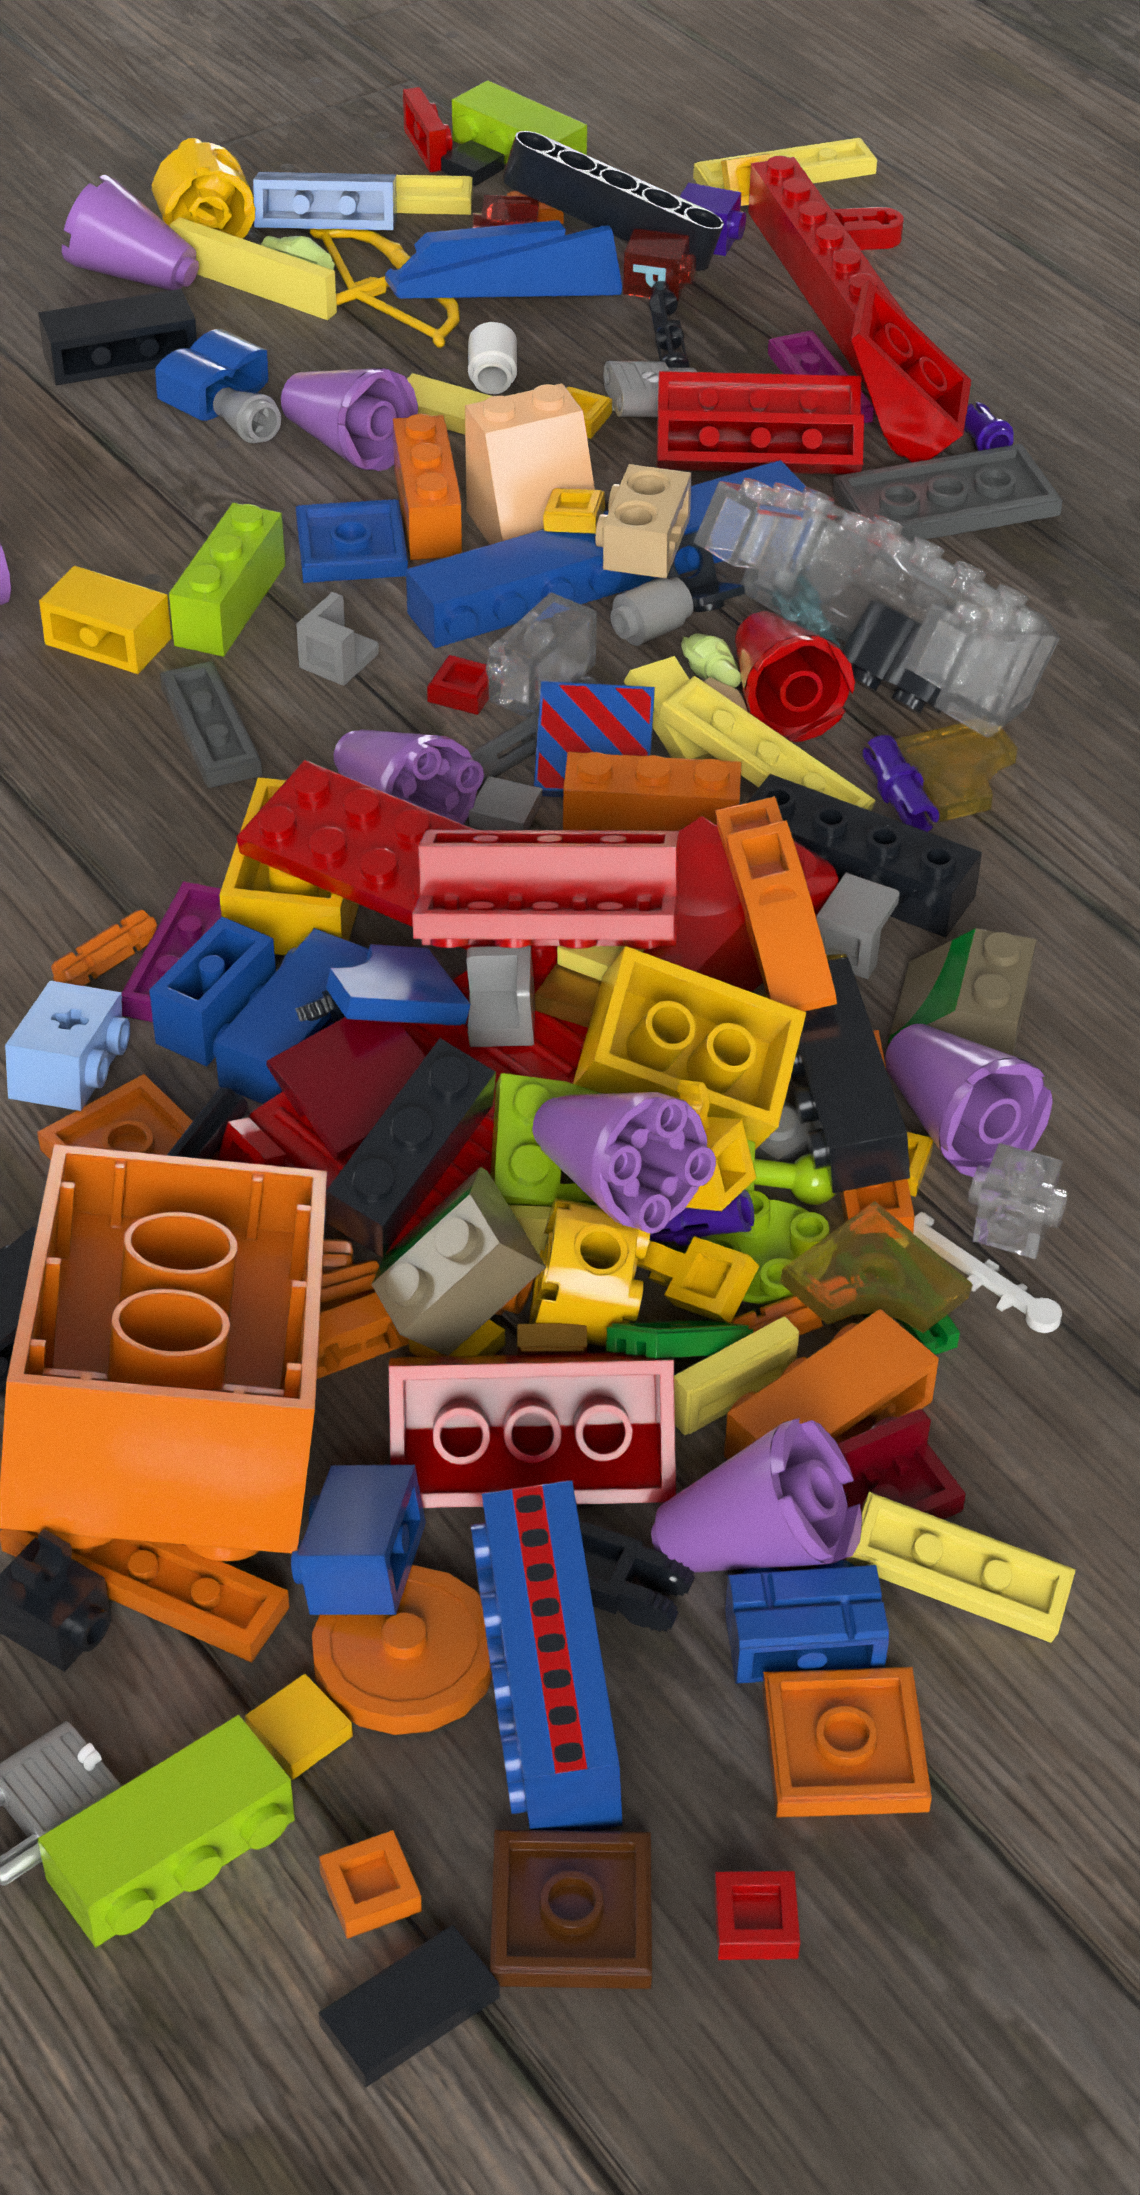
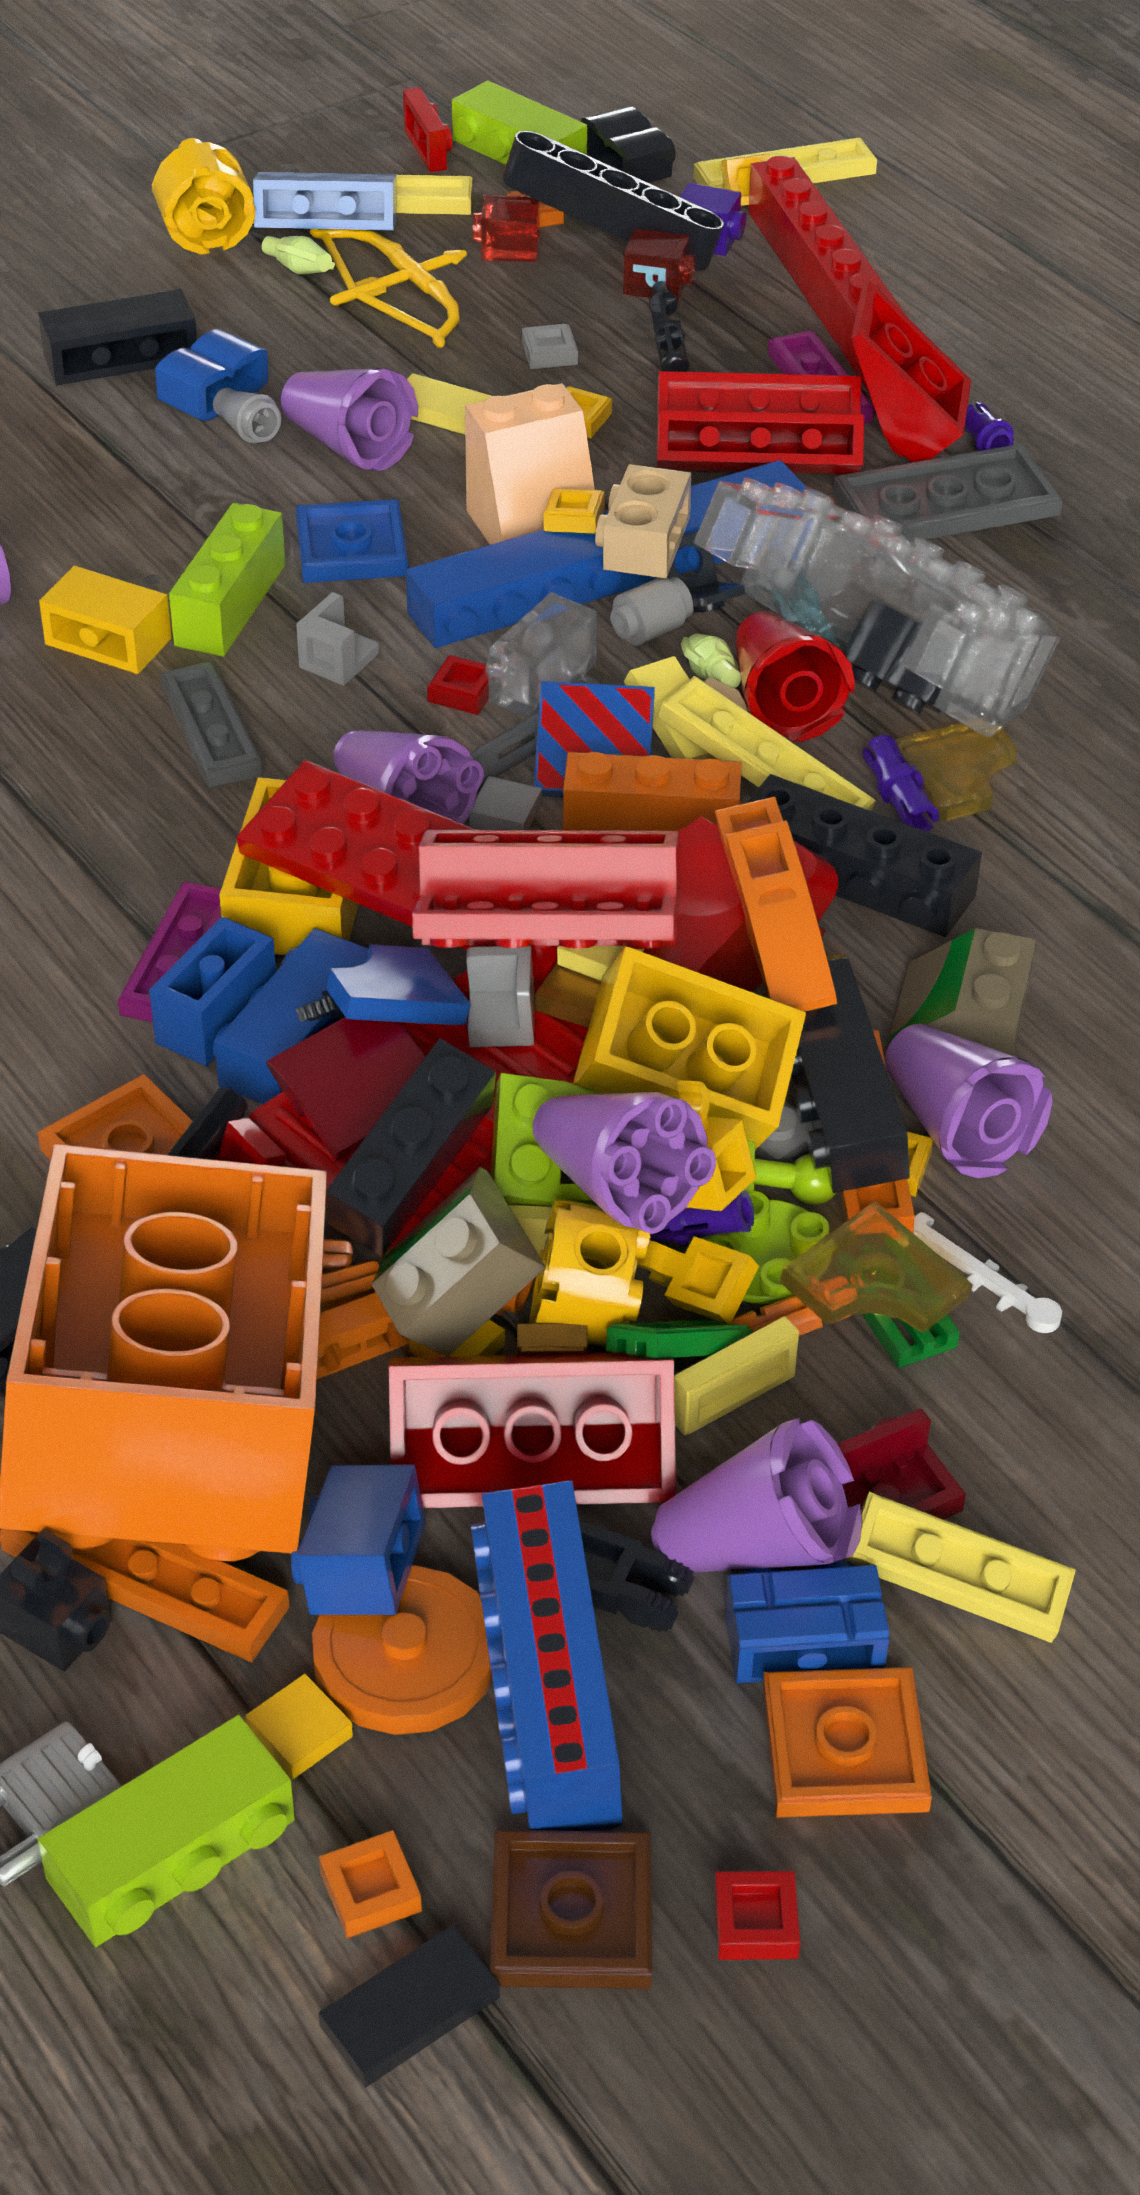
(65, 1045): light blue brick -> none
(105, 950): orange axle -> none
(125, 239): medium lavender cone -> none
(261, 270): light yellow tile -> none
(427, 487): orange brick -> none
(473, 161): black tile -> none
(492, 357): white brick -> none
(510, 263): blue wedge -> none
(549, 346): none -> light grey tile
(630, 144): none -> black brick
(635, 386): light grey piece -> none
(846, 1386): orange brick -> none
(854, 919): light grey panel -> none
(872, 226): red beam -> none
(1017, 1200): clear brick -> none

